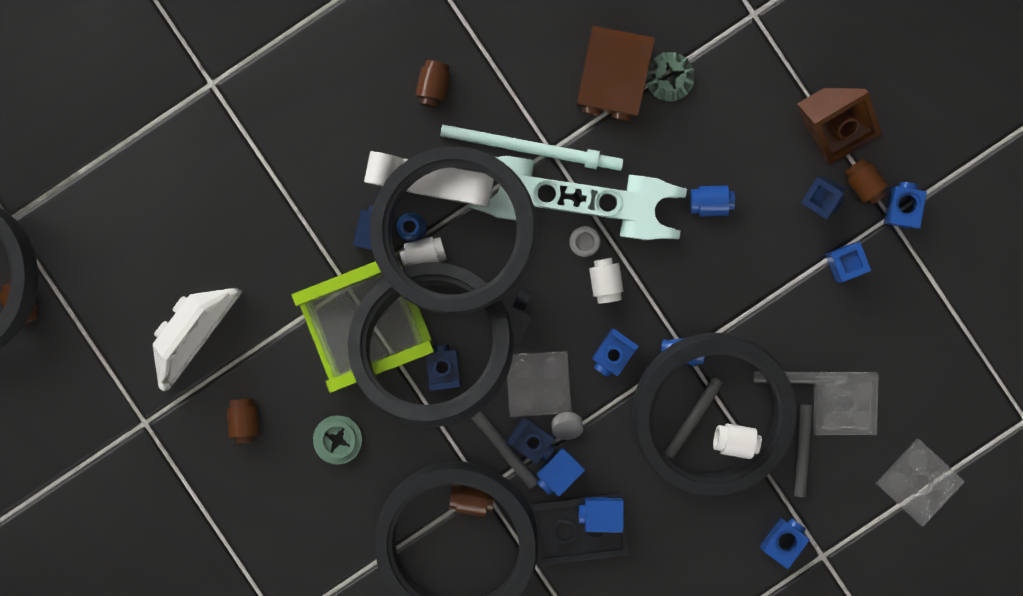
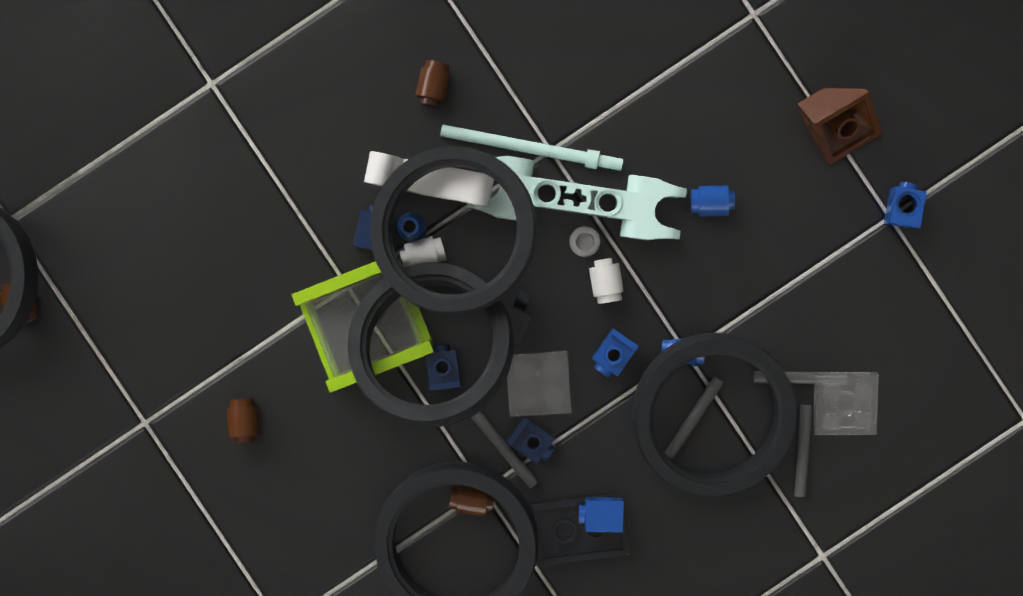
(188, 331): white wedge -> none
(323, 442): sand green gear -> none
(559, 472): blue brick -> none
(567, 426): light grey tile -> none
(614, 73): reddish brown slope -> none
(663, 89): sand green gear -> none
(737, 441): white brick -> none
(788, 555): blue brick -> none
(824, 197): dark blue brick -> none
(848, 262): blue brick -> none
(866, 181): reddish brown brick -> none
(920, 482): clear plate -> none

